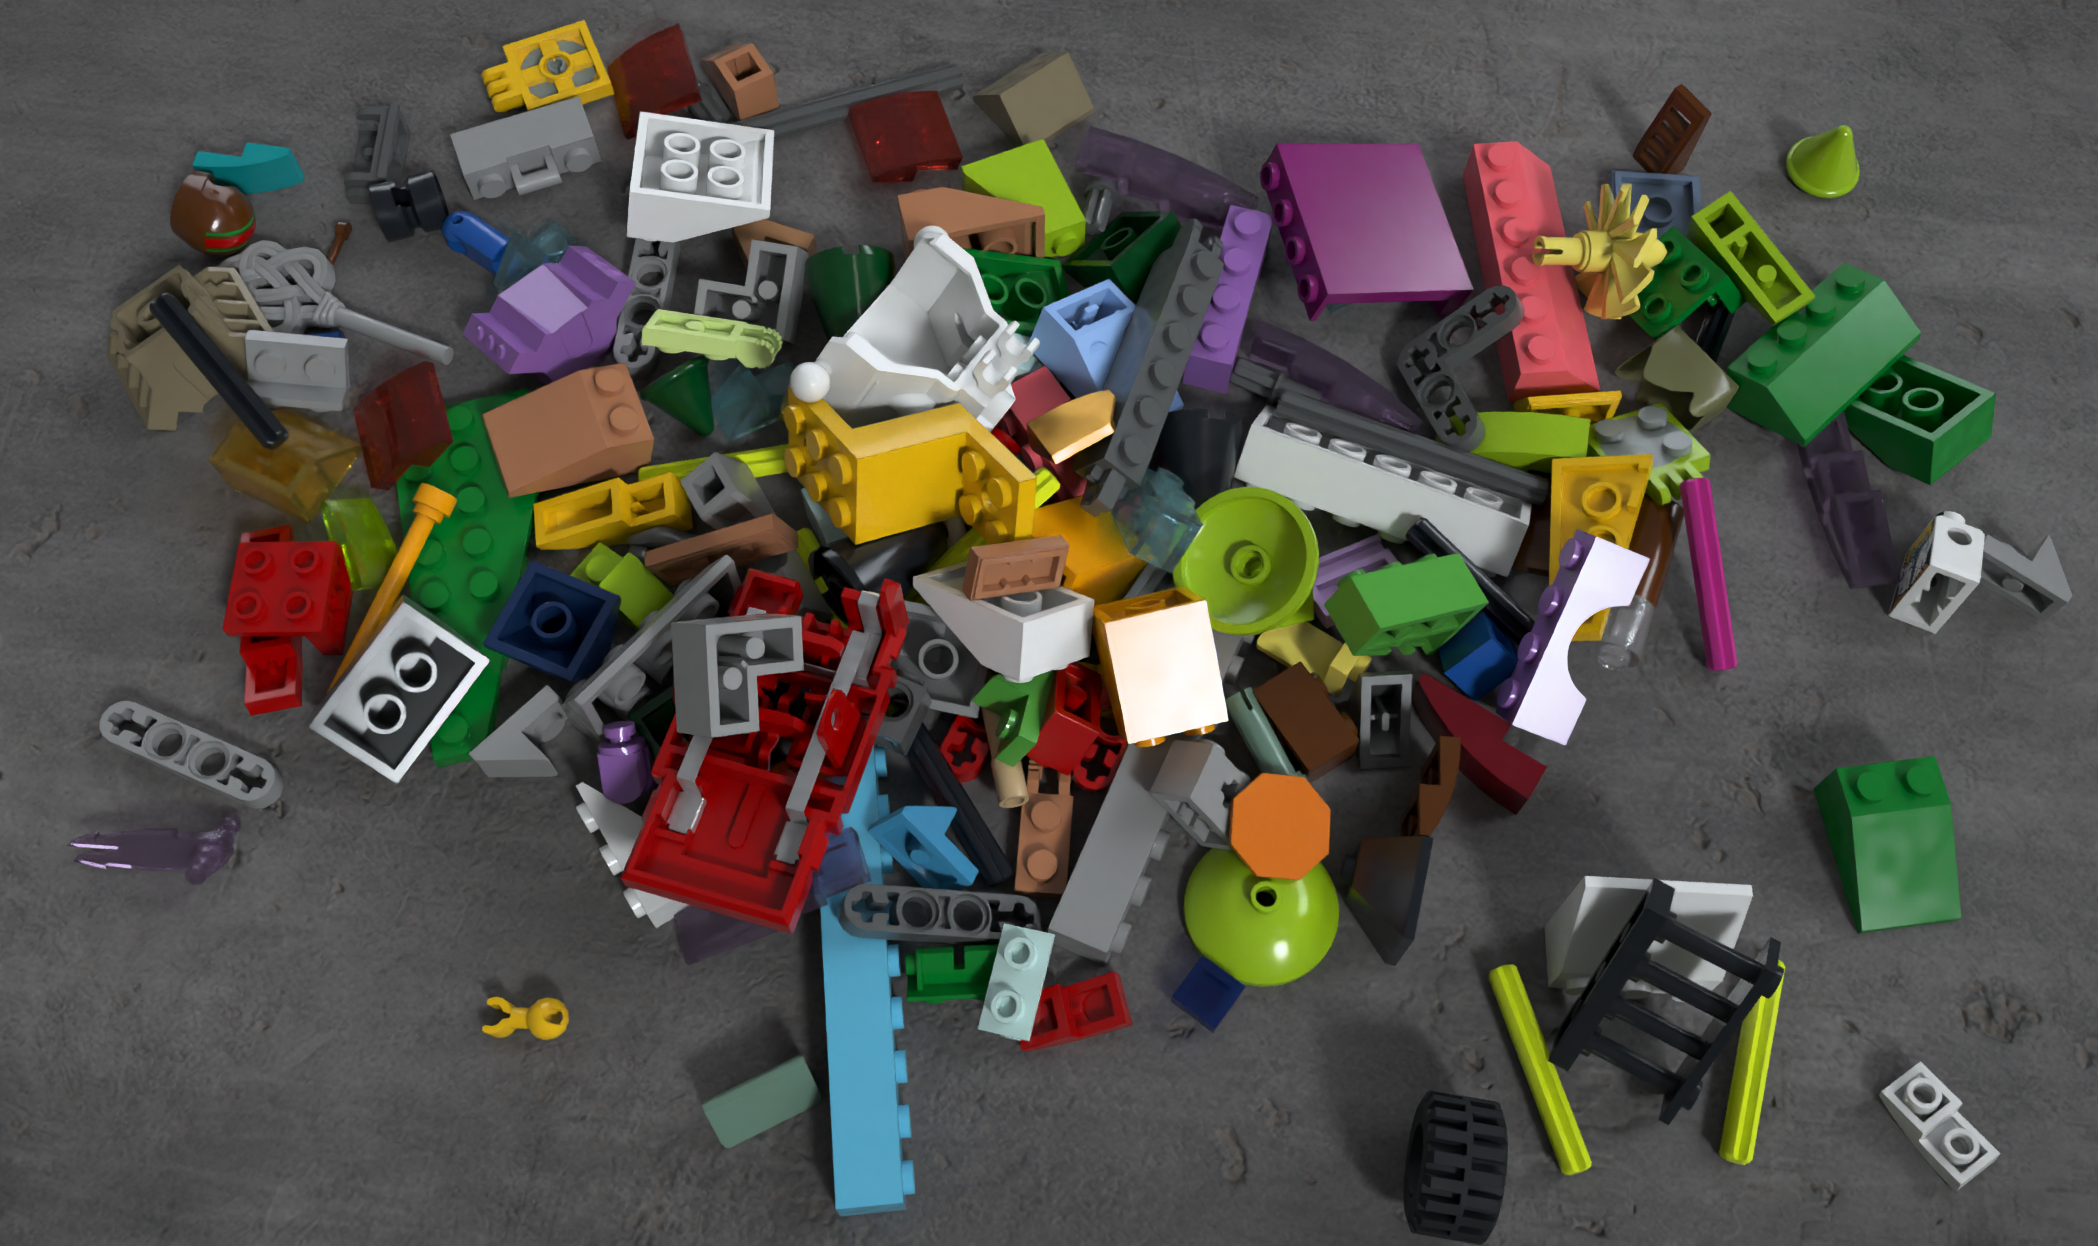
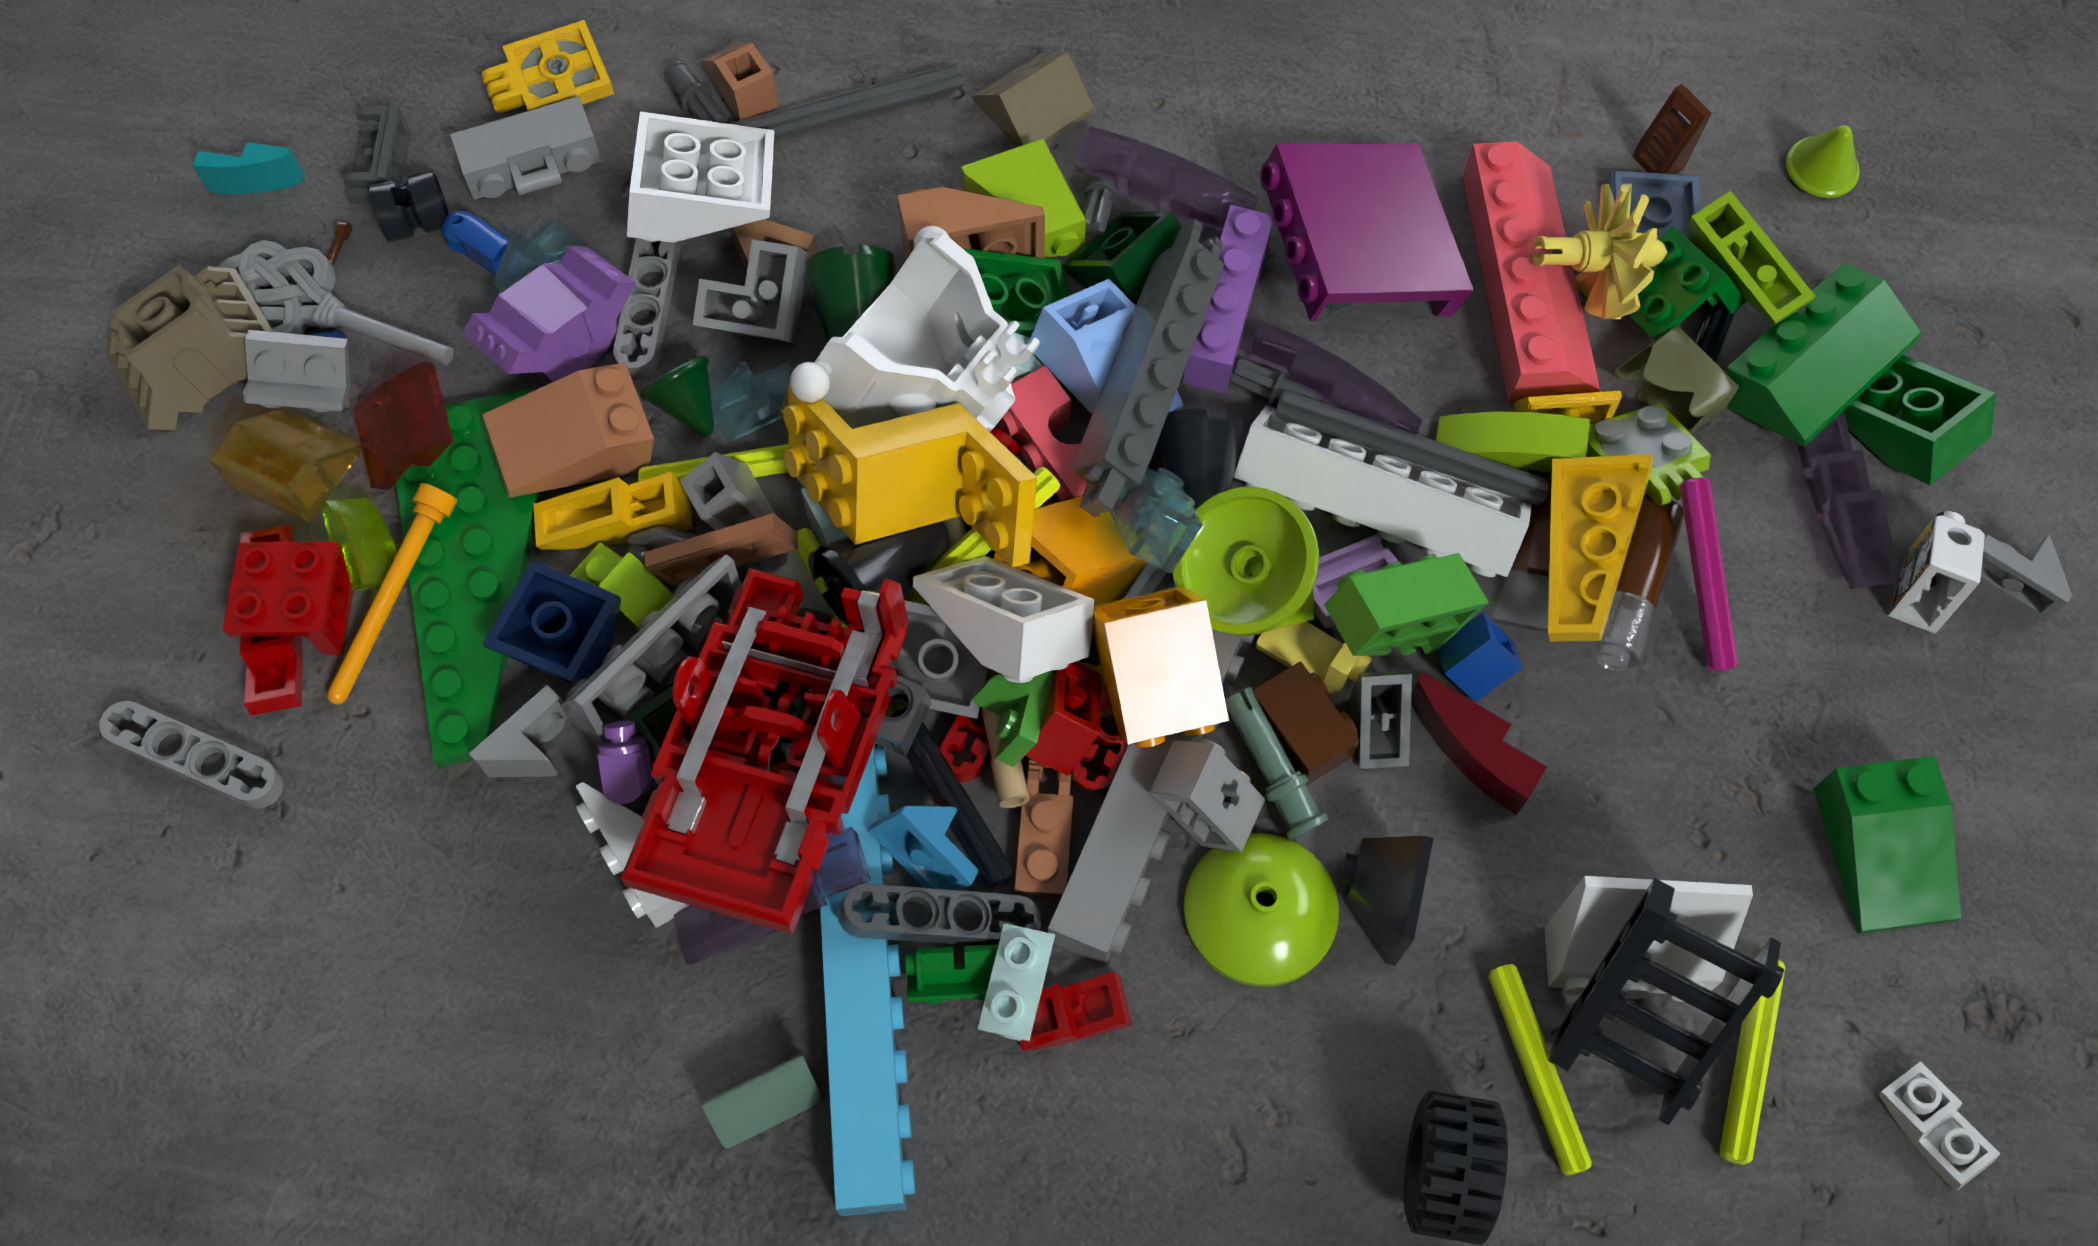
(163, 849): clear purple piece -> none
(212, 216): reddish brown helmet -> none
(219, 371): black axle -> none
(398, 689): dark grey slope -> none
(540, 1019): yellow arm -> none
(653, 78): clear red slope -> none
(712, 337): yellowish green hinge -> none
(719, 668): light grey brick -> none
(905, 136): clear red slope -> none
(1015, 567): nougat plate -> none
(1072, 426): pearl gold slope -> none
(1207, 993): clear blue plate -> none
(1279, 826): orange piece -> none
(1435, 791): reddish brown slope -> none
(1443, 358): dark grey beam -> none
(1501, 607): black axle -> none
(1589, 579): arch -> none

